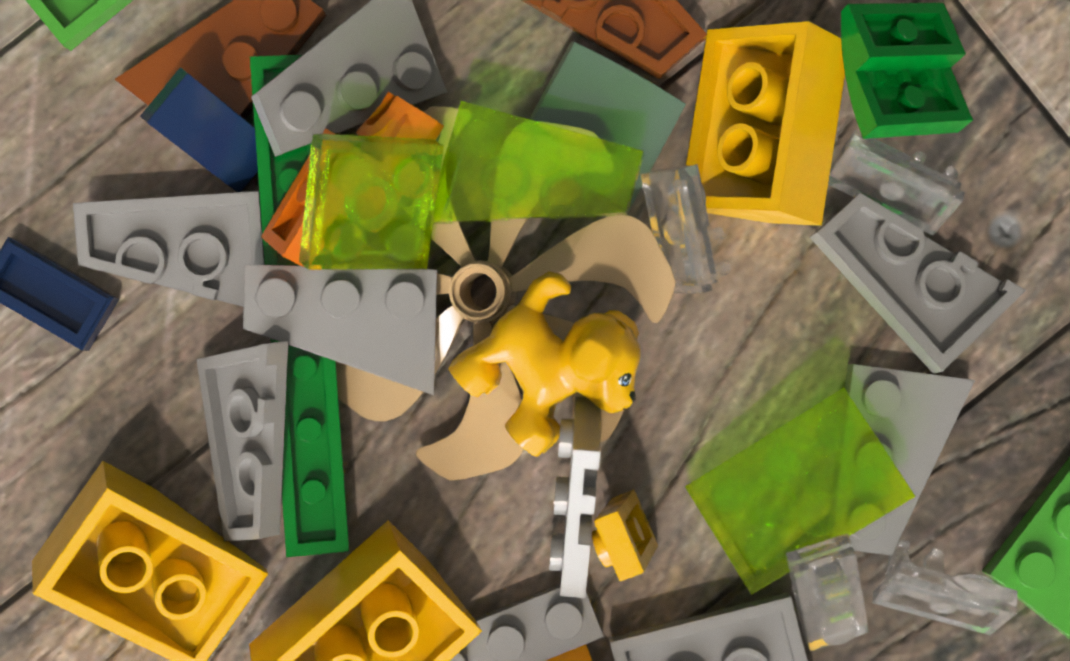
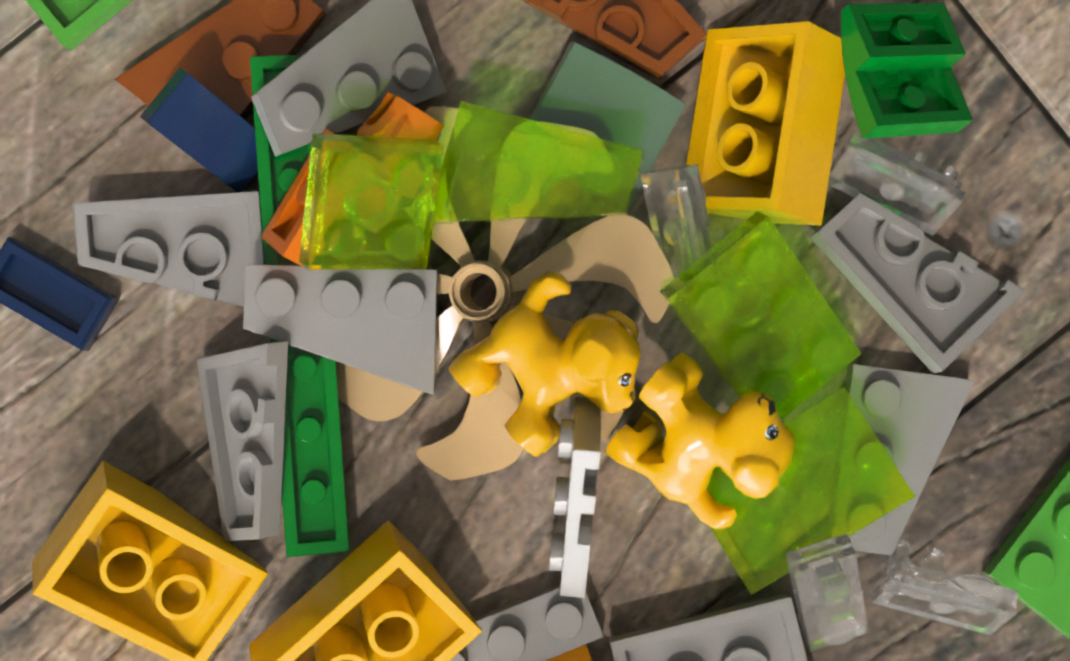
(624, 536): yellow plate -> none
(745, 442): none -> yellow animal
(761, 316): none -> clear neon green plate

